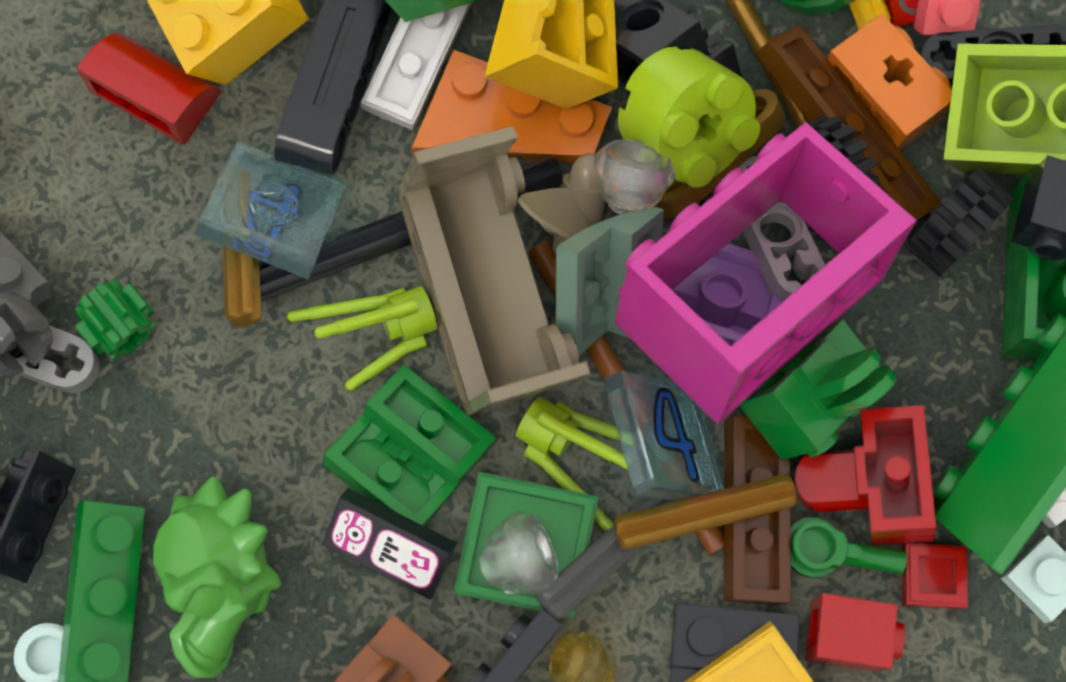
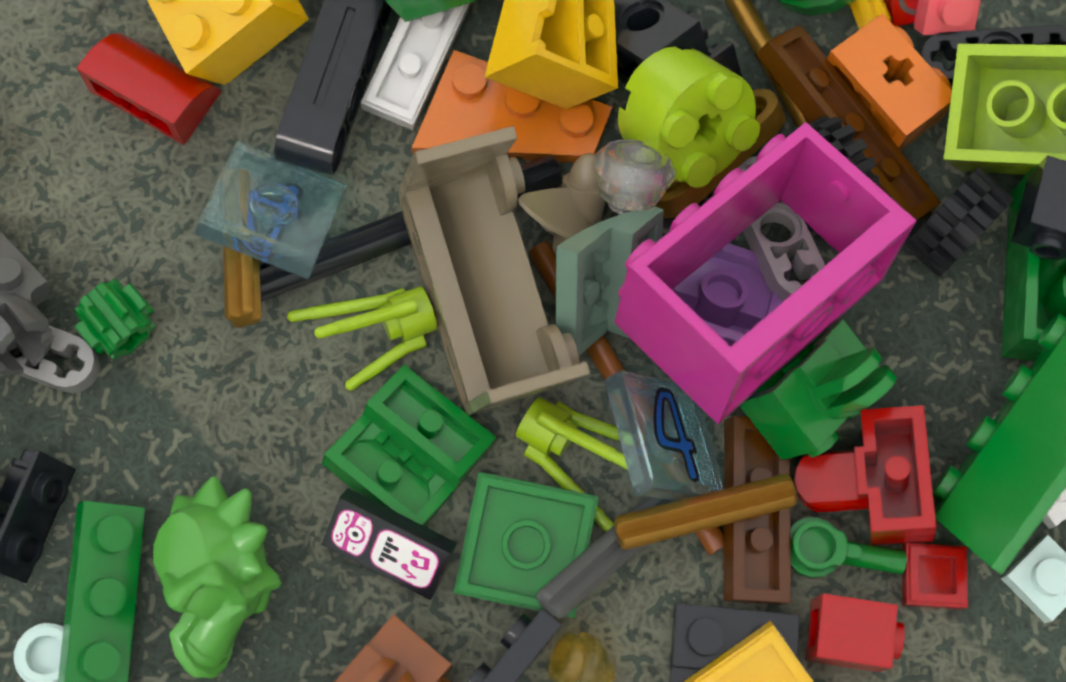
(519, 556): clear cone -> none

